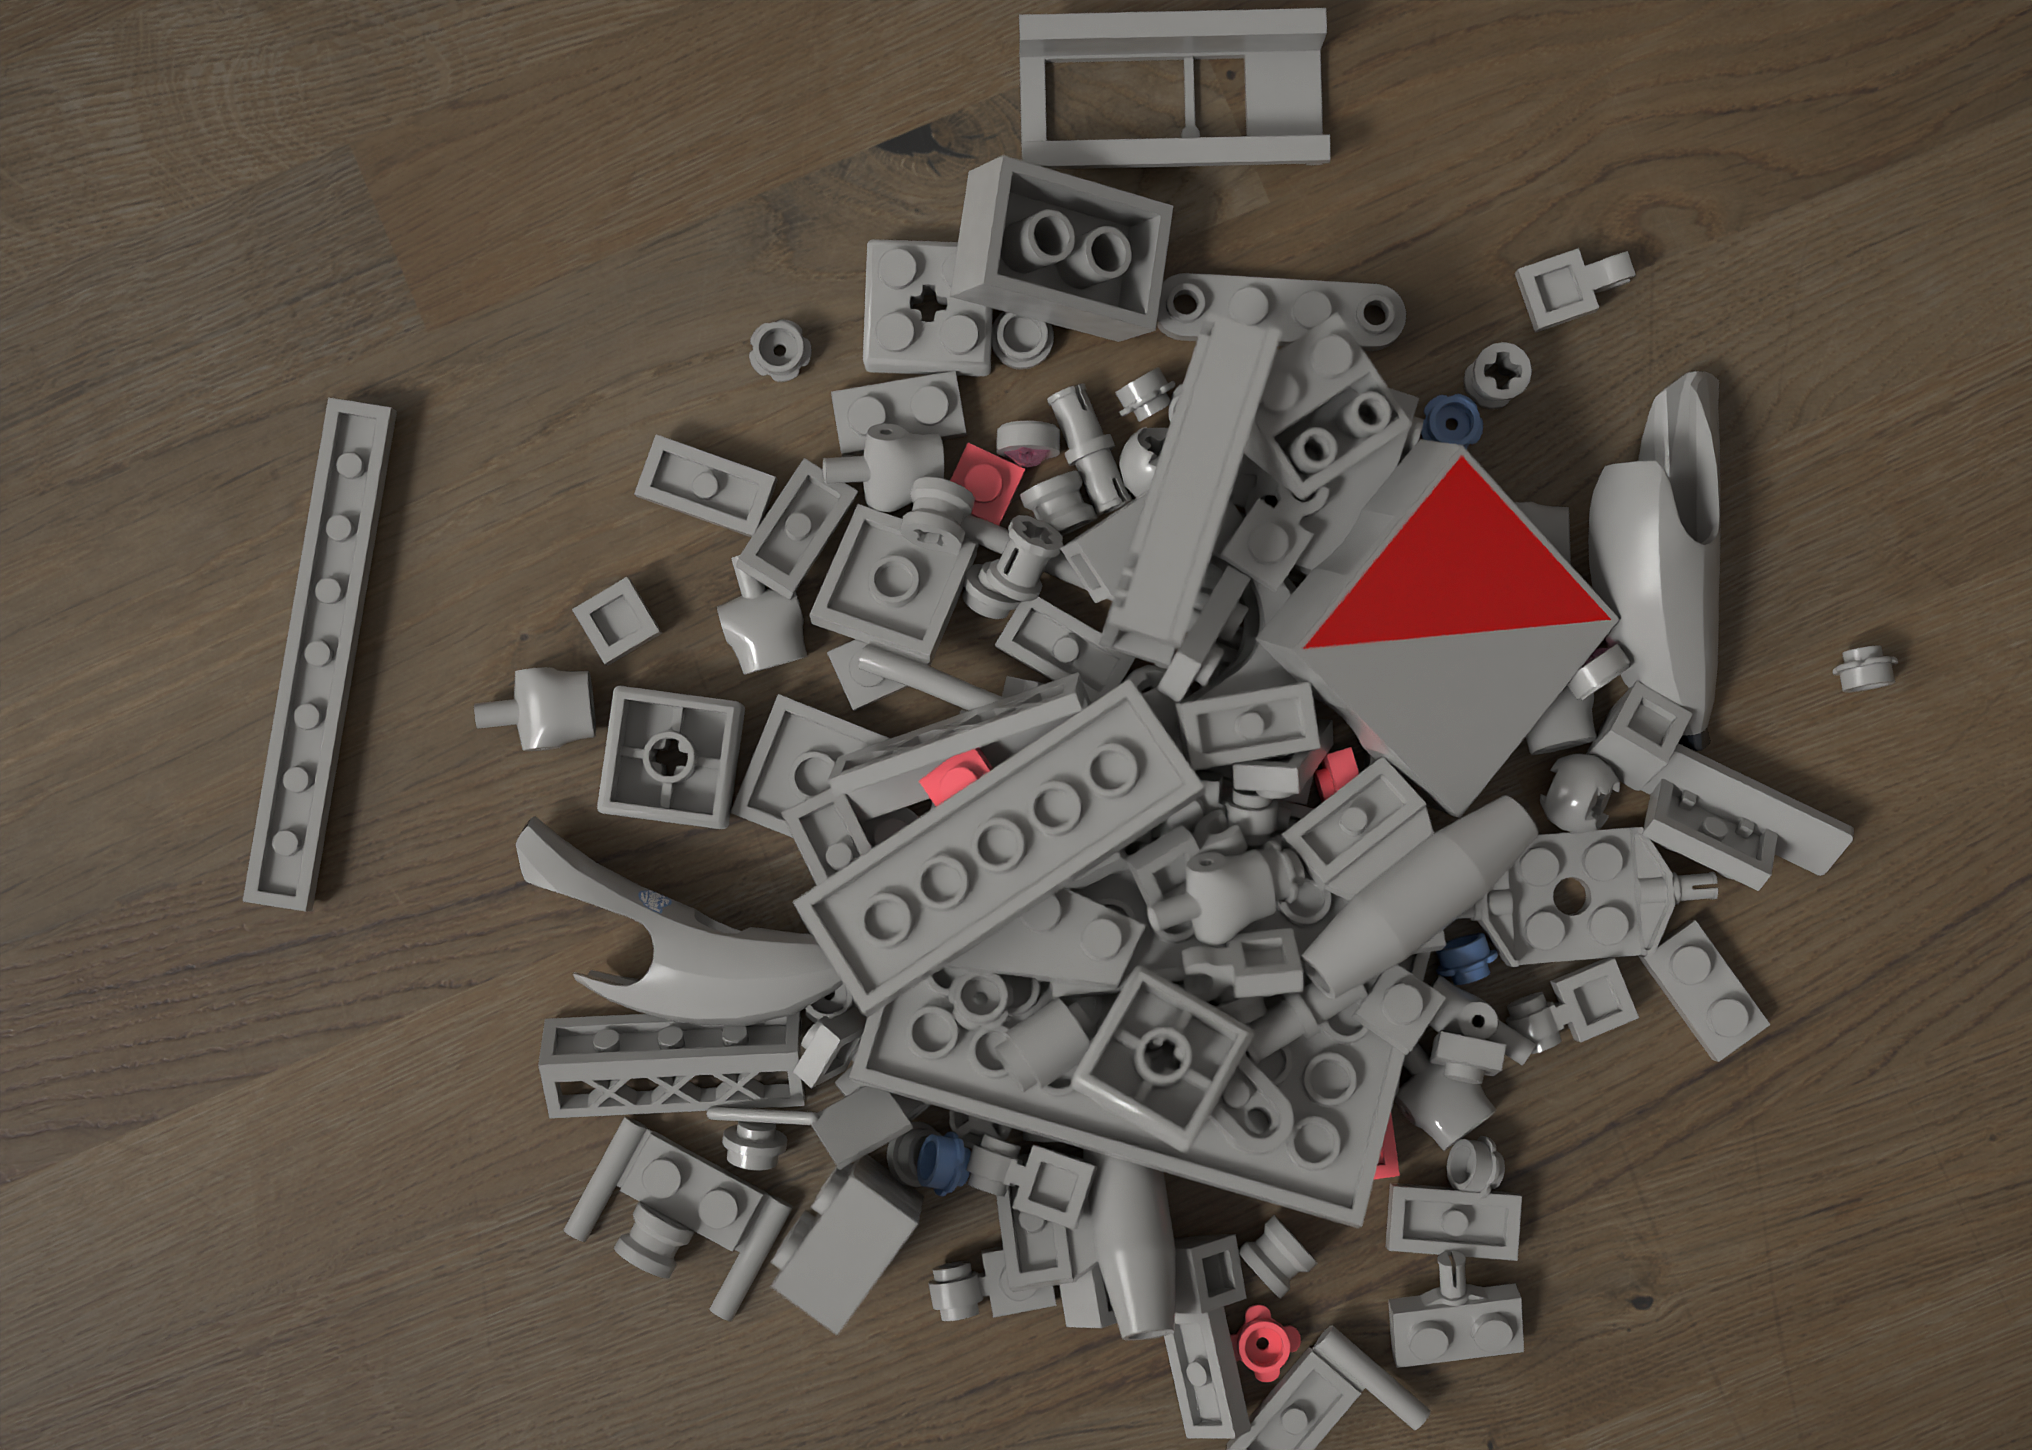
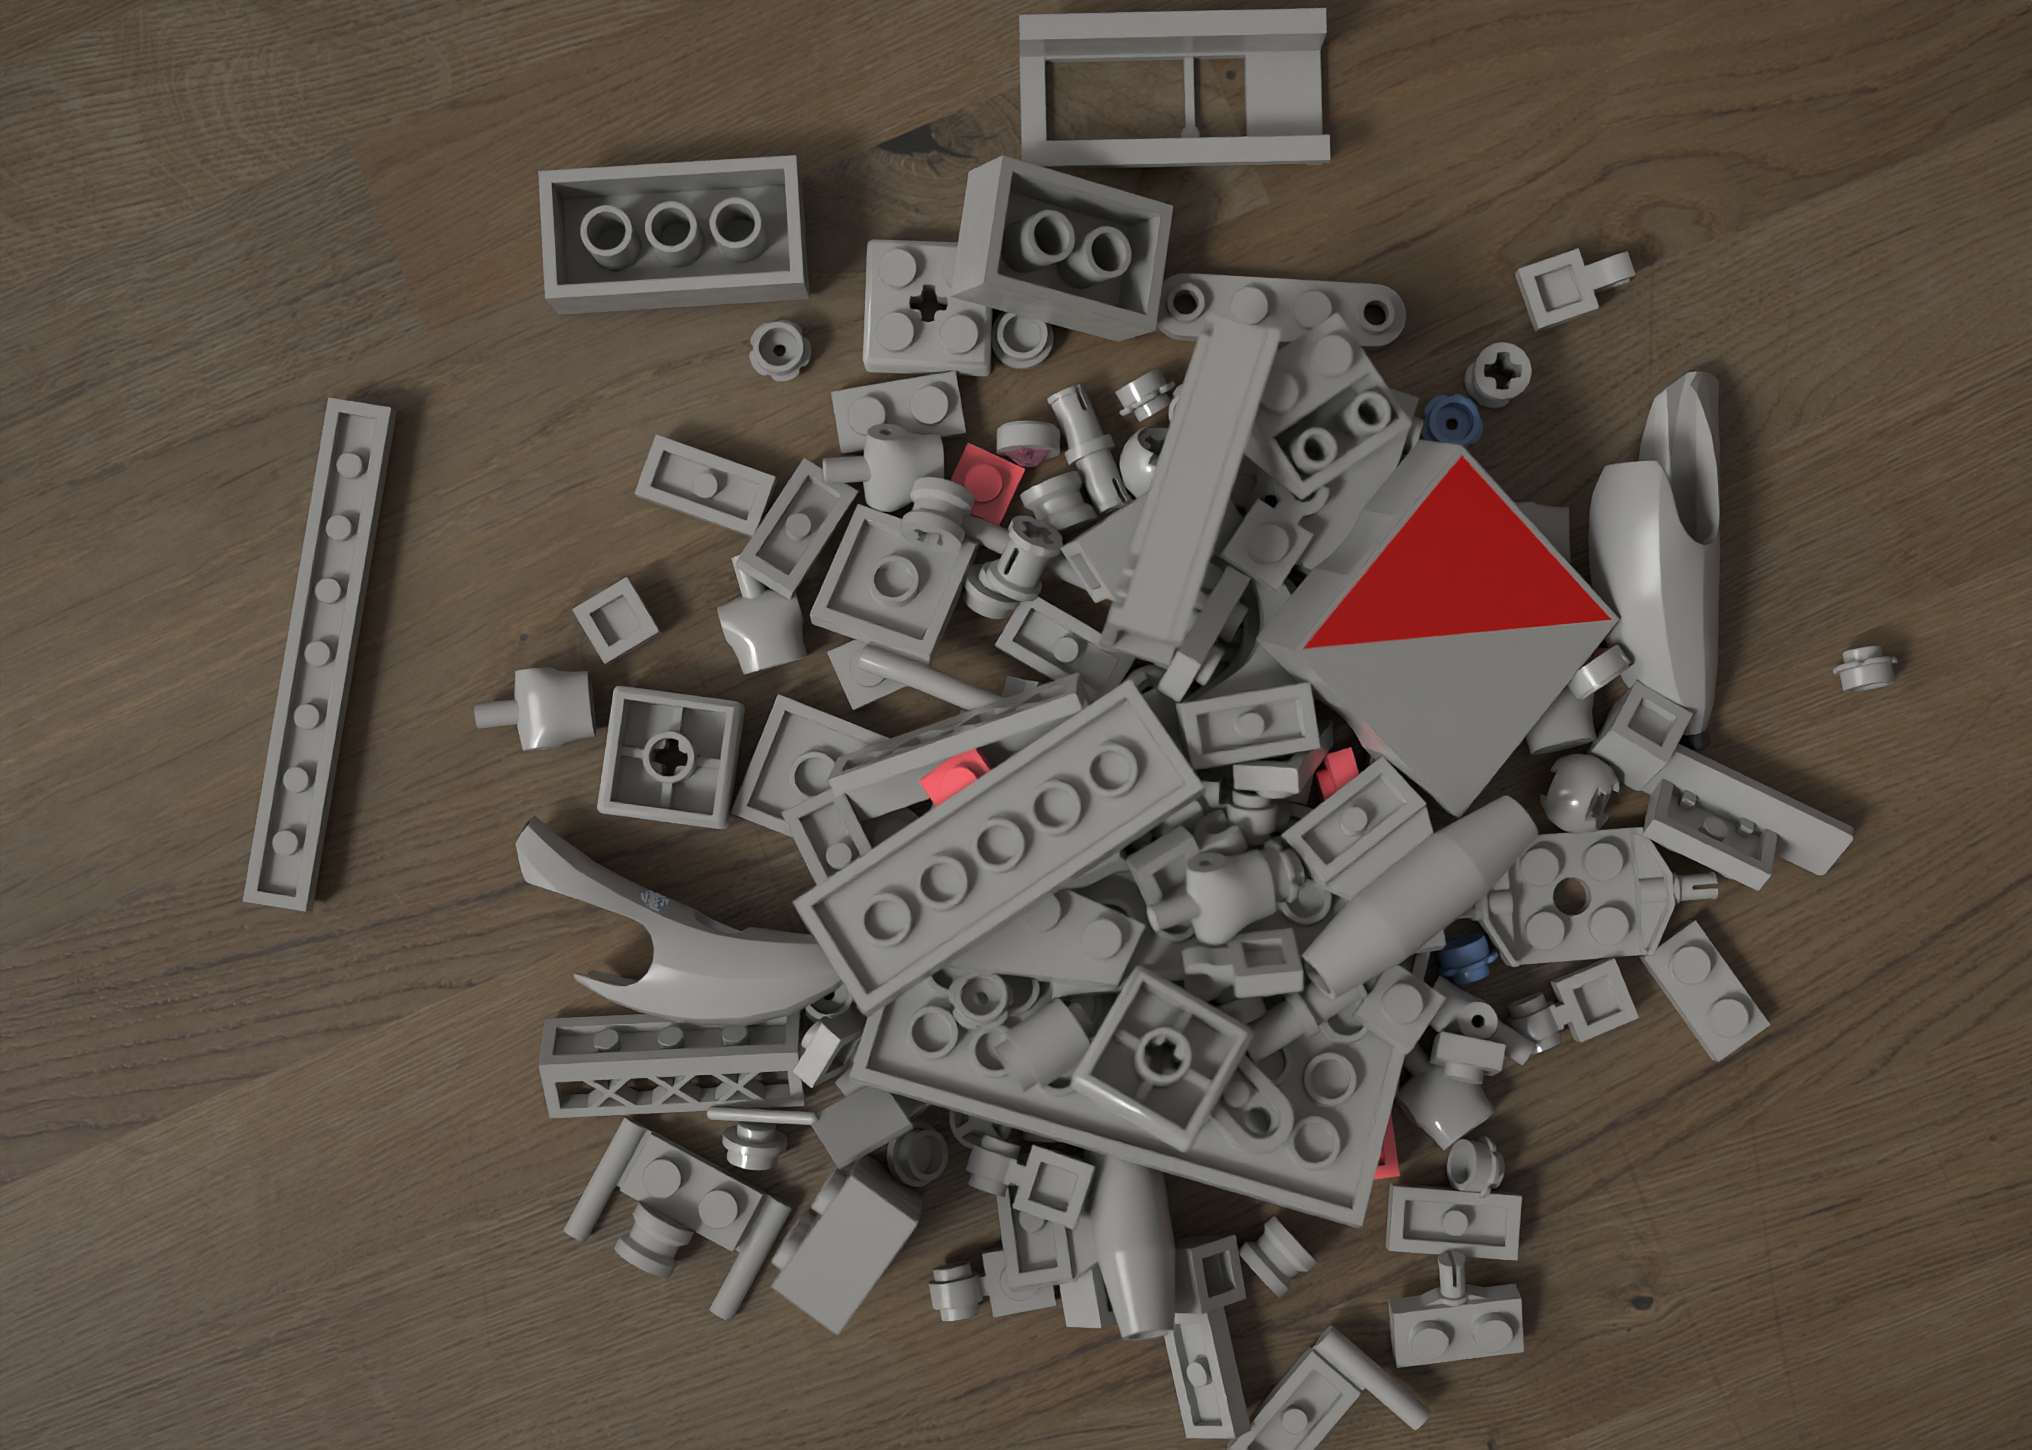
(673, 235): none -> light grey brick
(943, 1163): medium blue plate -> none
(1281, 1341): coral plate -> none

